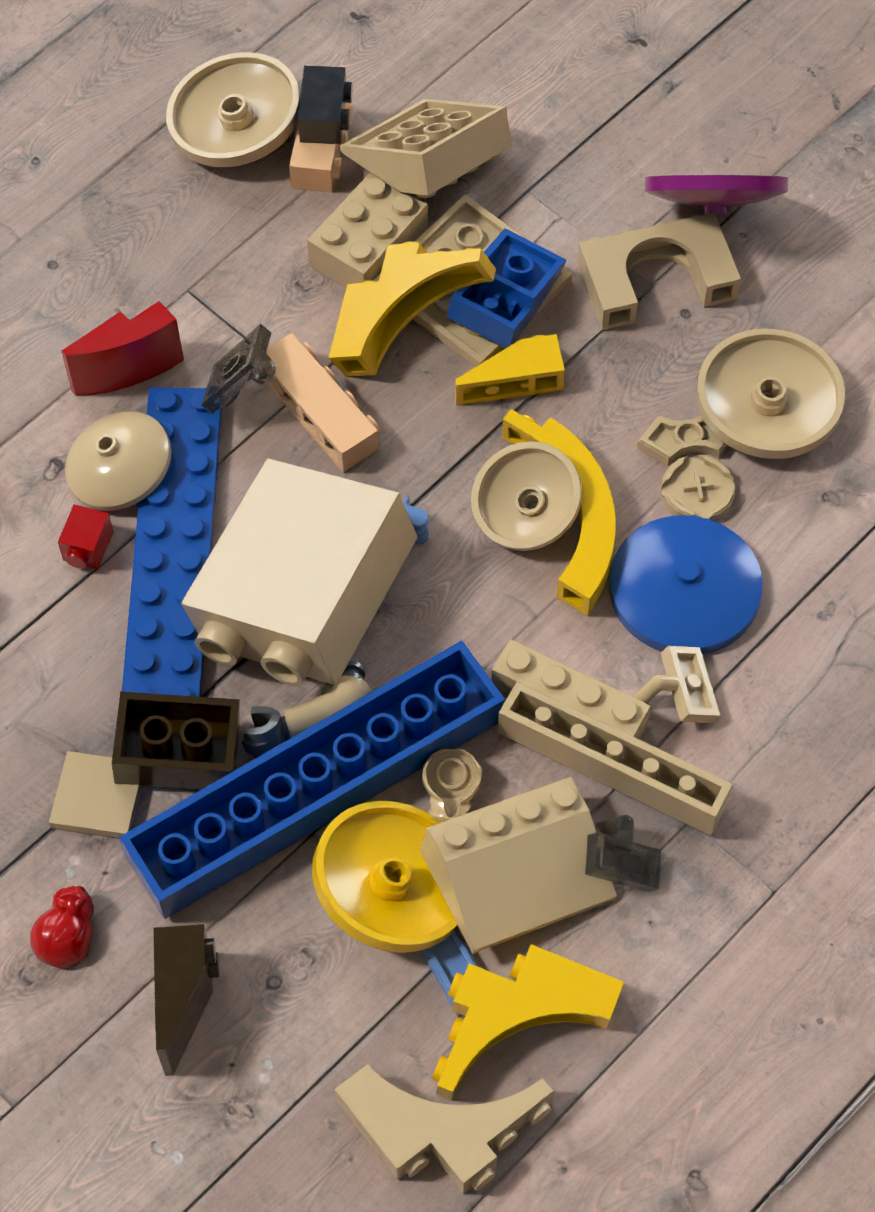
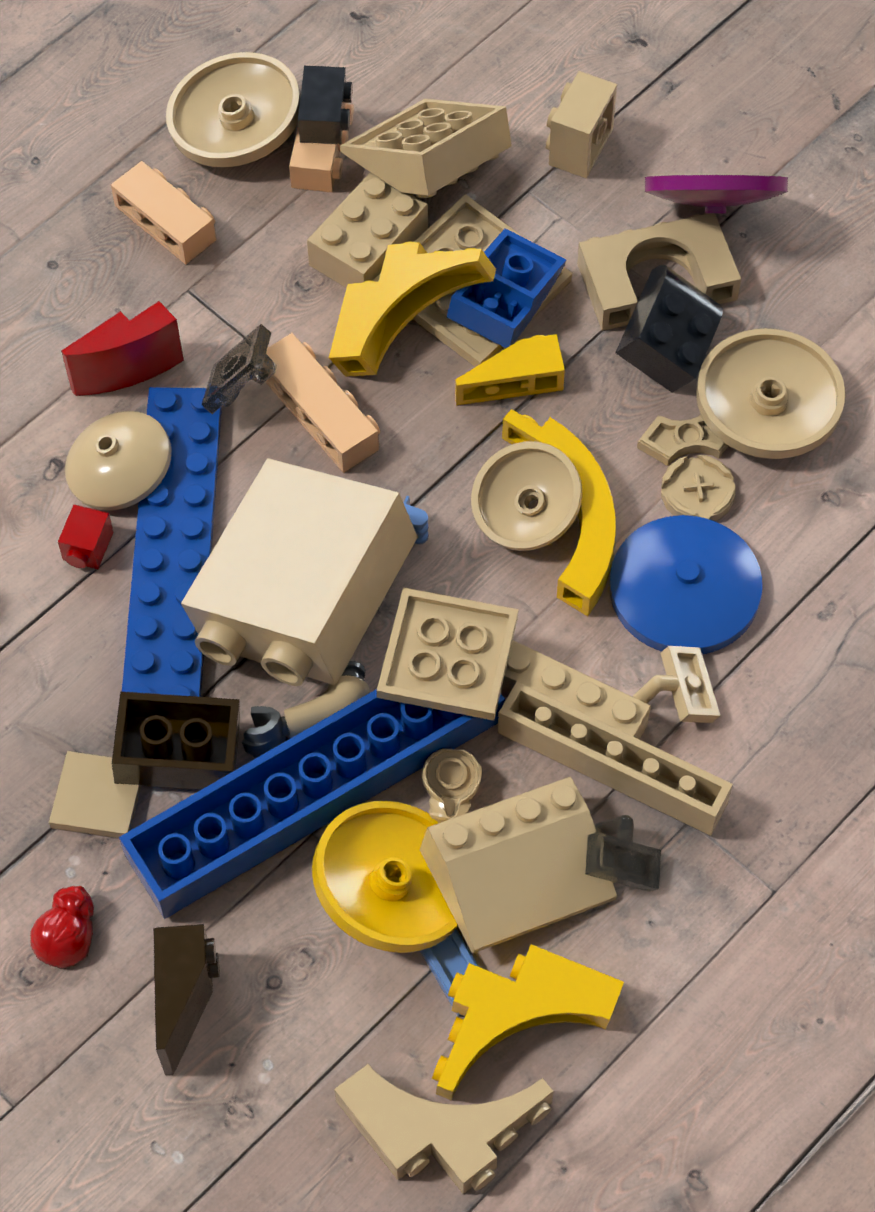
(164, 212): none -> light nougat brick
(448, 653): none -> tan plate
(581, 123): none -> tan brick
(670, 329): none -> black brick

